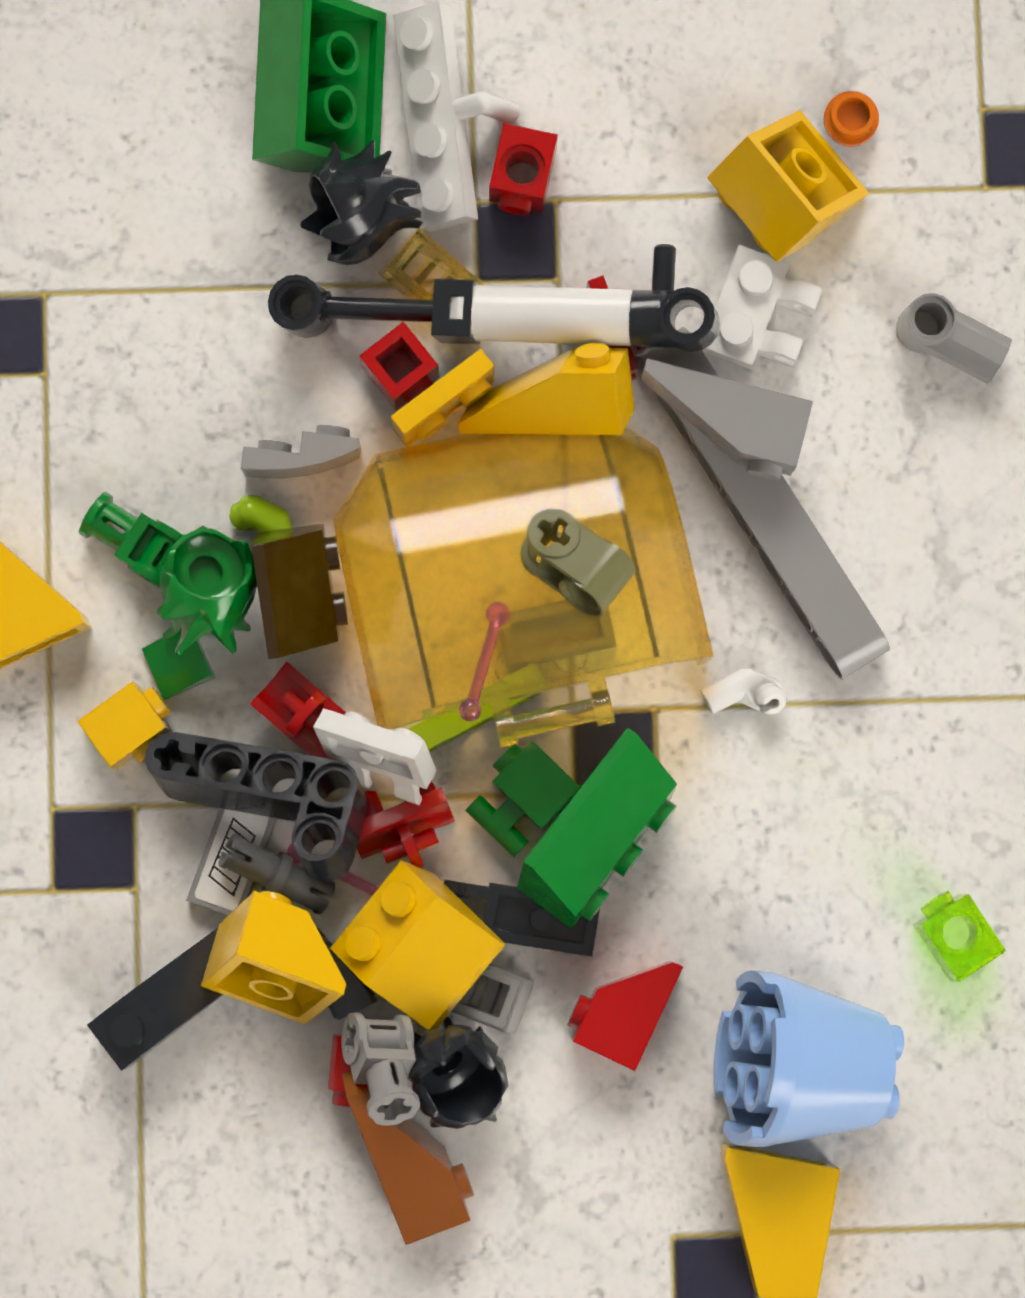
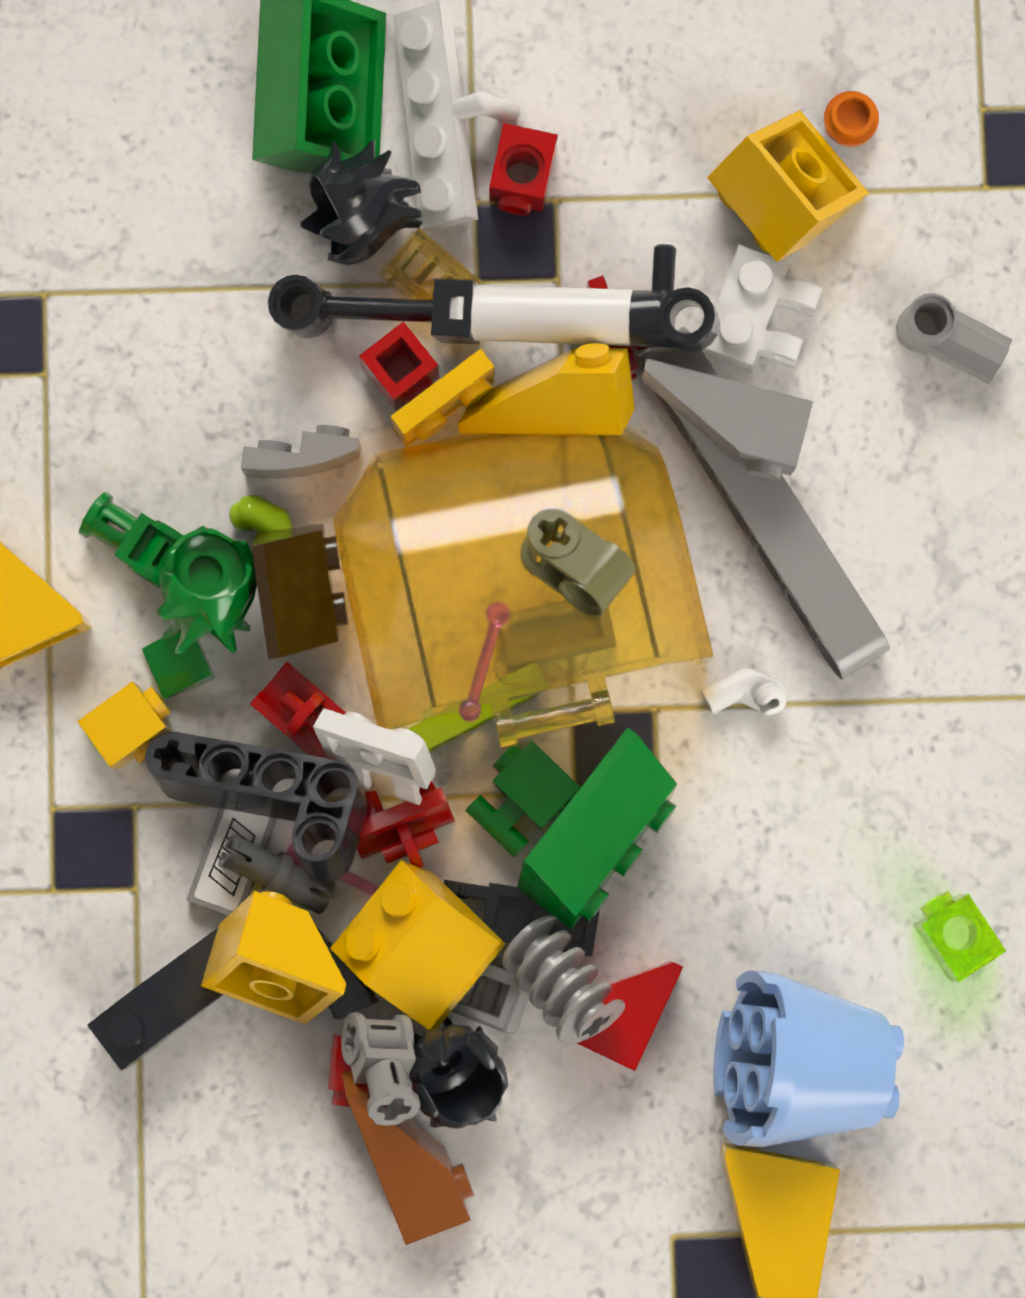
(557, 984): none -> light grey piece

